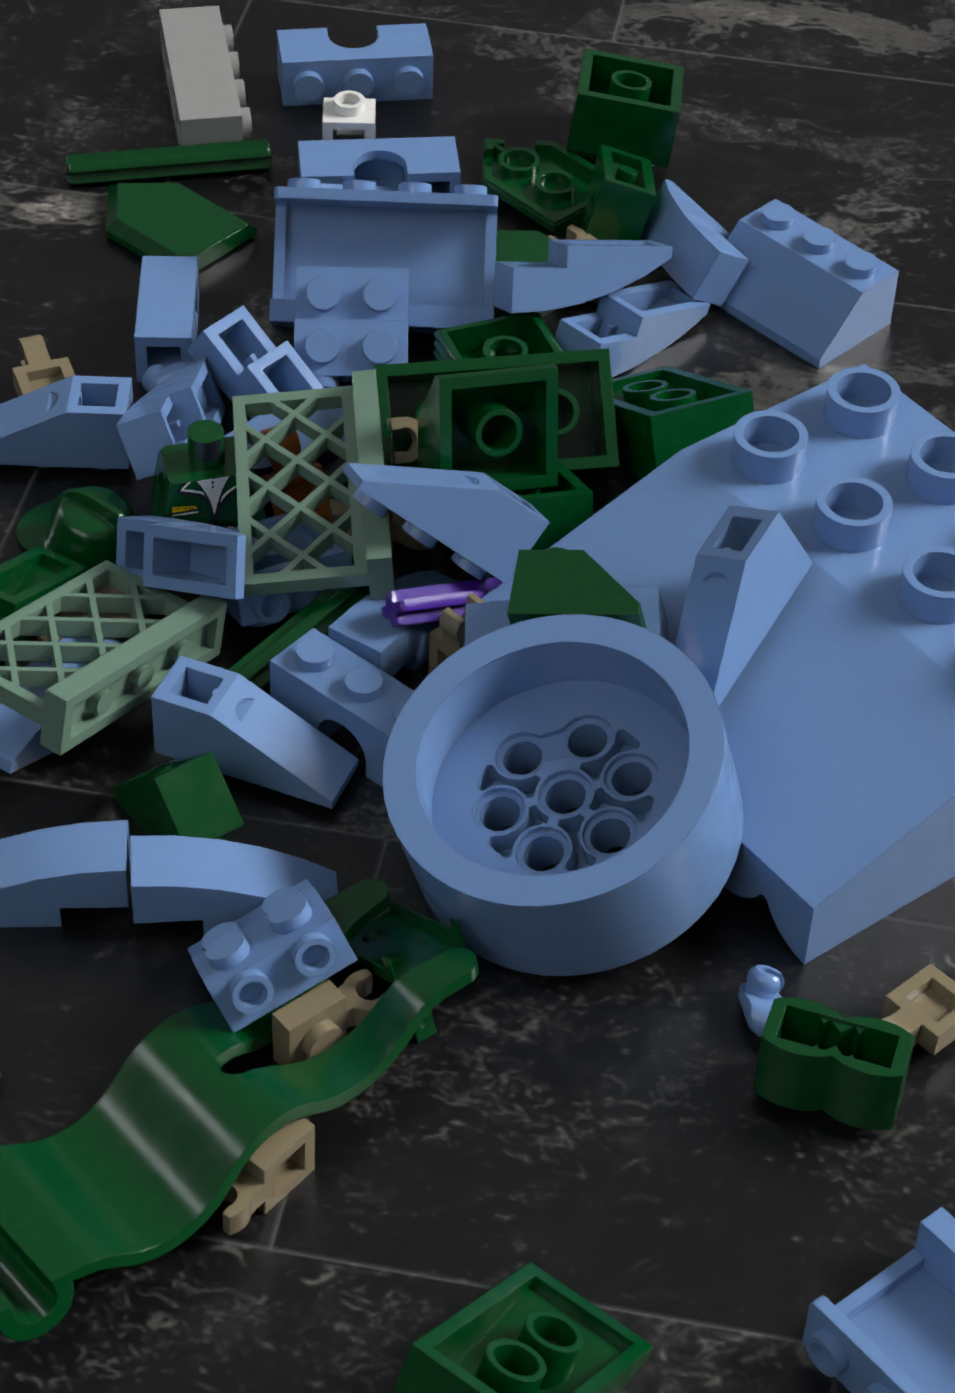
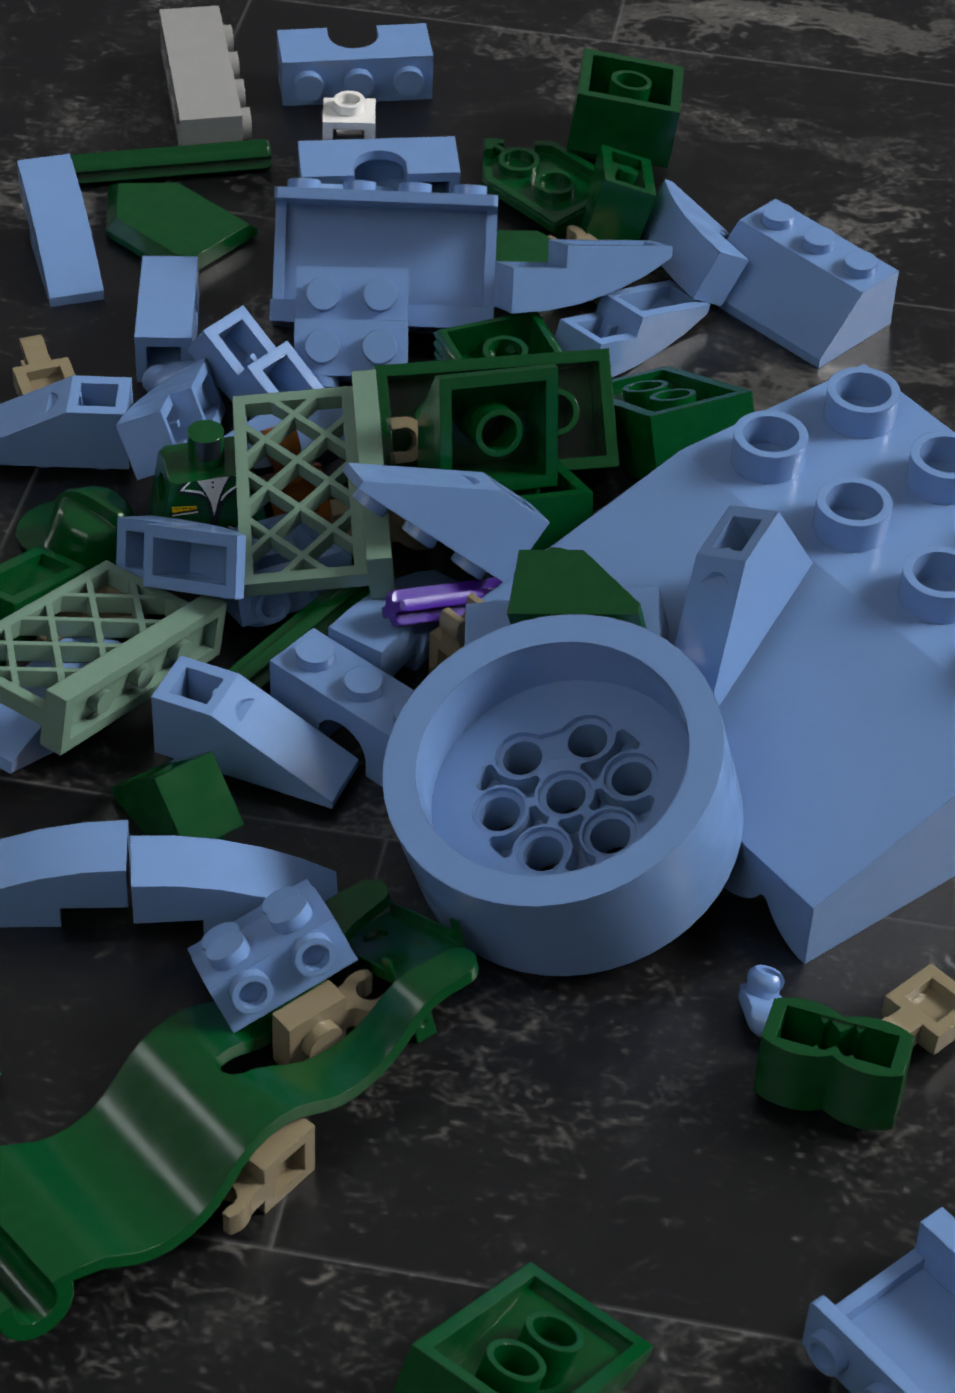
(59, 230): none -> medium blue slope

